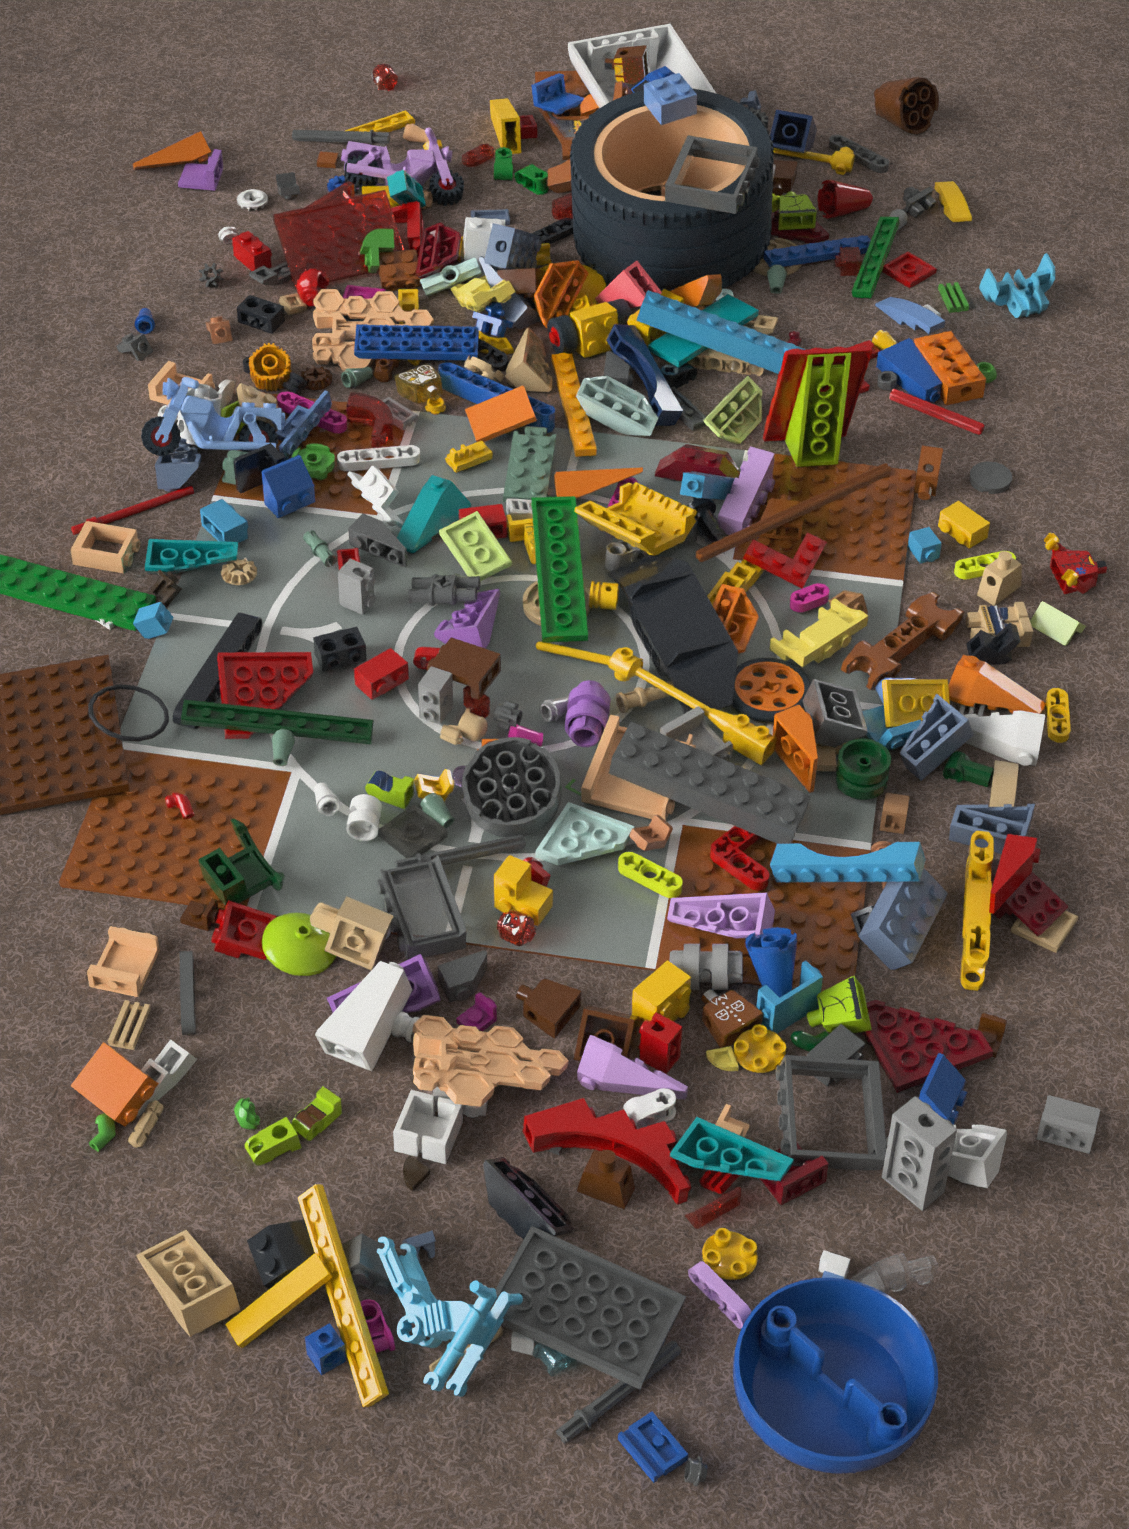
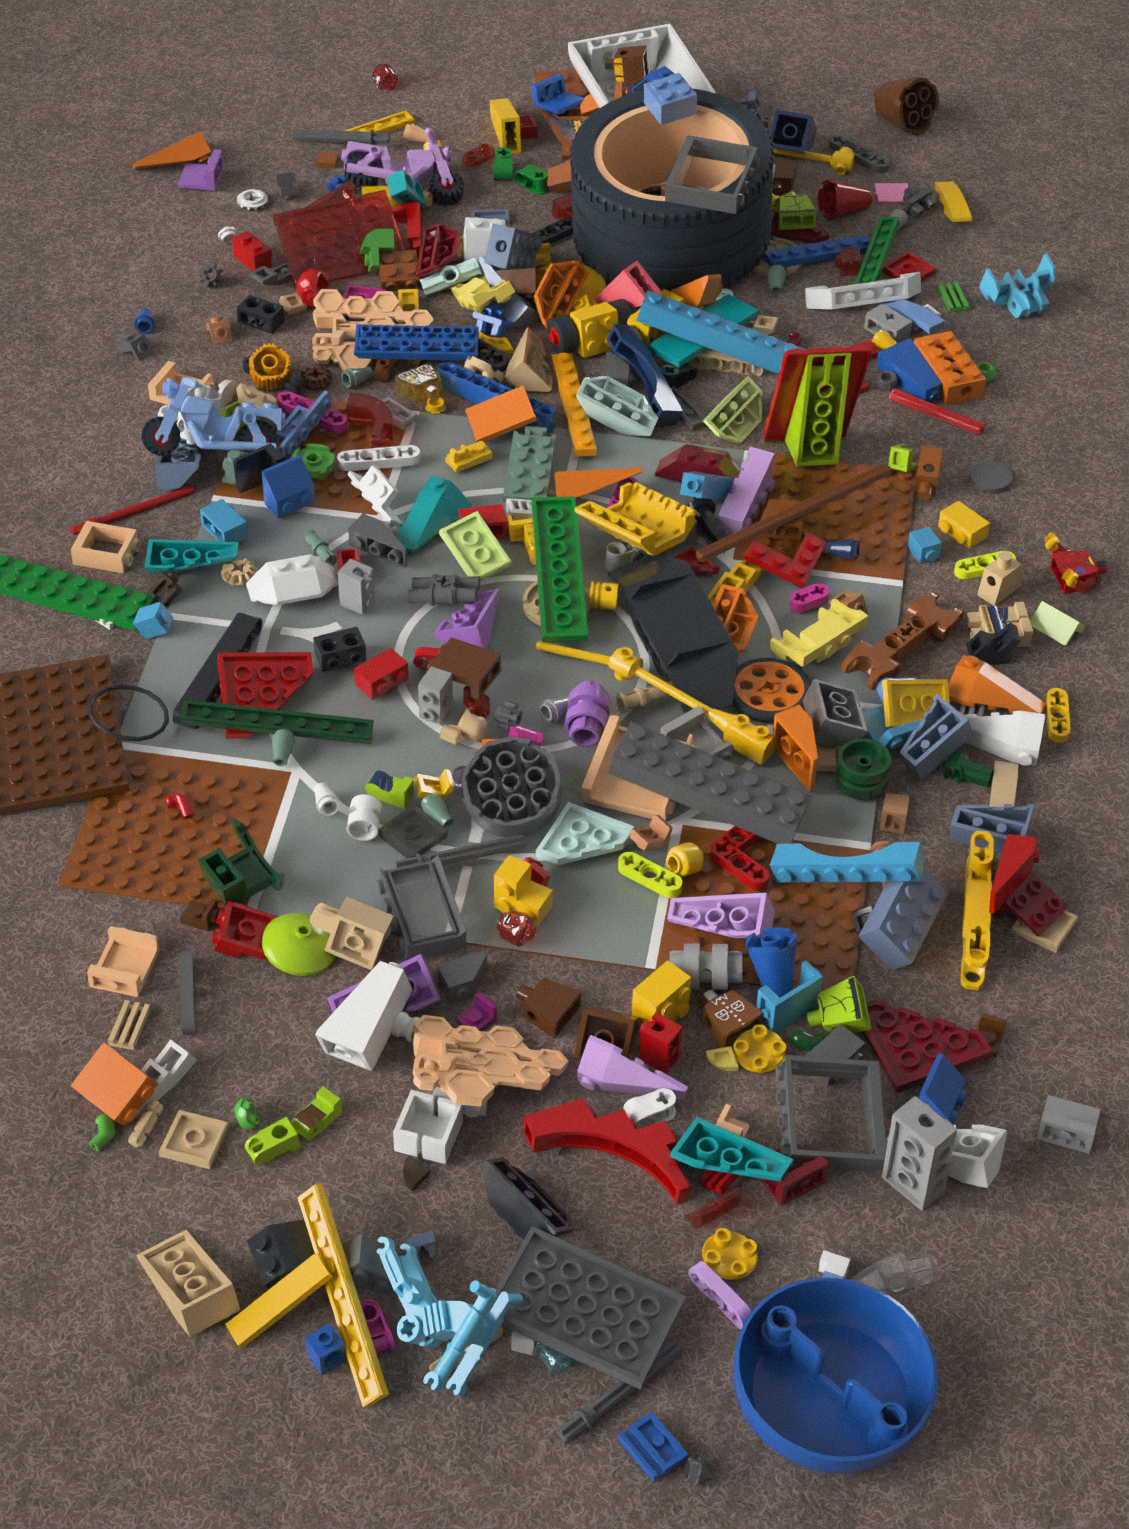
(194, 1139): none -> tan tile
(292, 580): none -> white wedge
(607, 1179): reddish brown torso -> none
(685, 859): none -> yellow head
(705, 567): none -> red tile
(844, 548): none -> dark blue cone
(864, 293): none -> white slope
(888, 320): none -> light grey brick
(890, 192): none -> bright pink piece
(901, 458): none -> lime panel

